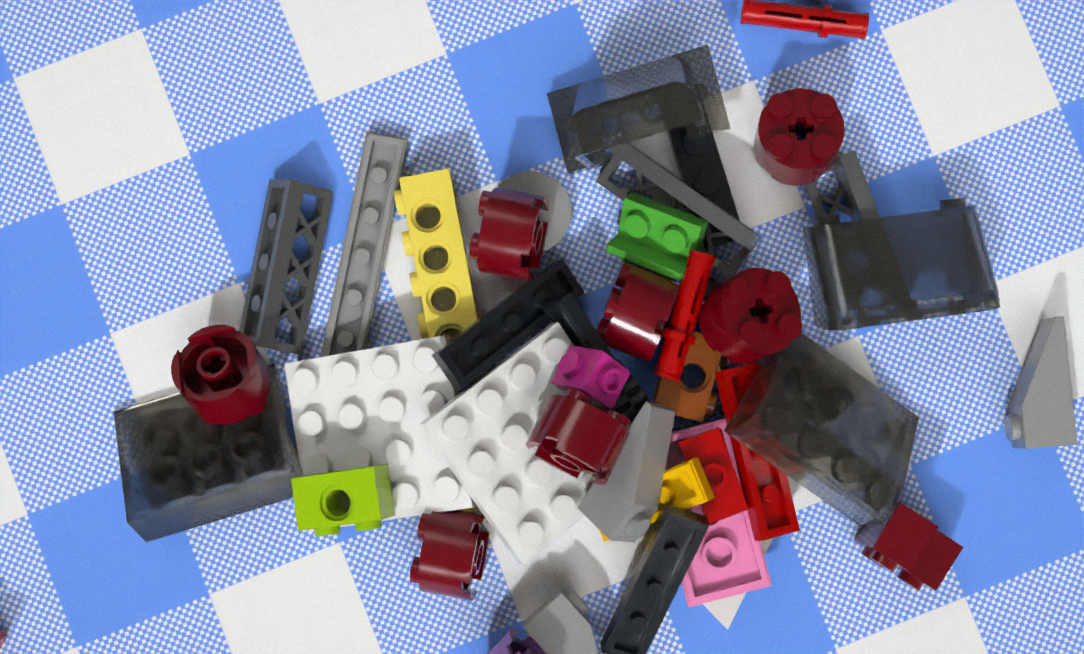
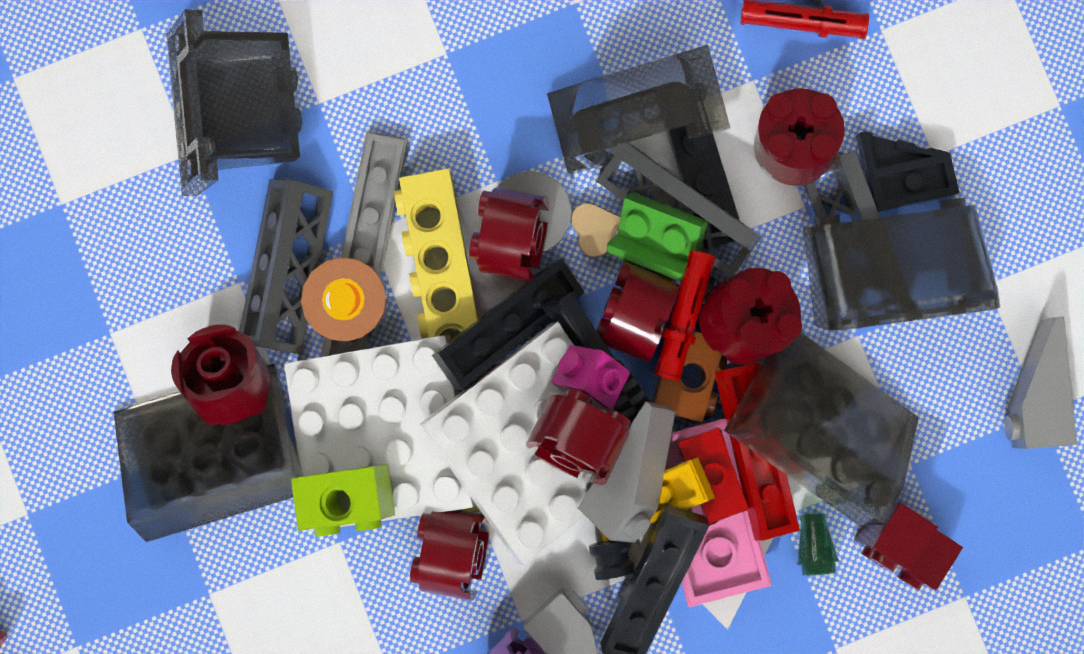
(230, 100): none -> clear smoke windscreen
(343, 299): none -> nougat tile
(595, 228): none -> tan tile
(612, 559): none -> black wheel
(816, 547): none -> clear green cone
(903, 173): none -> black wing

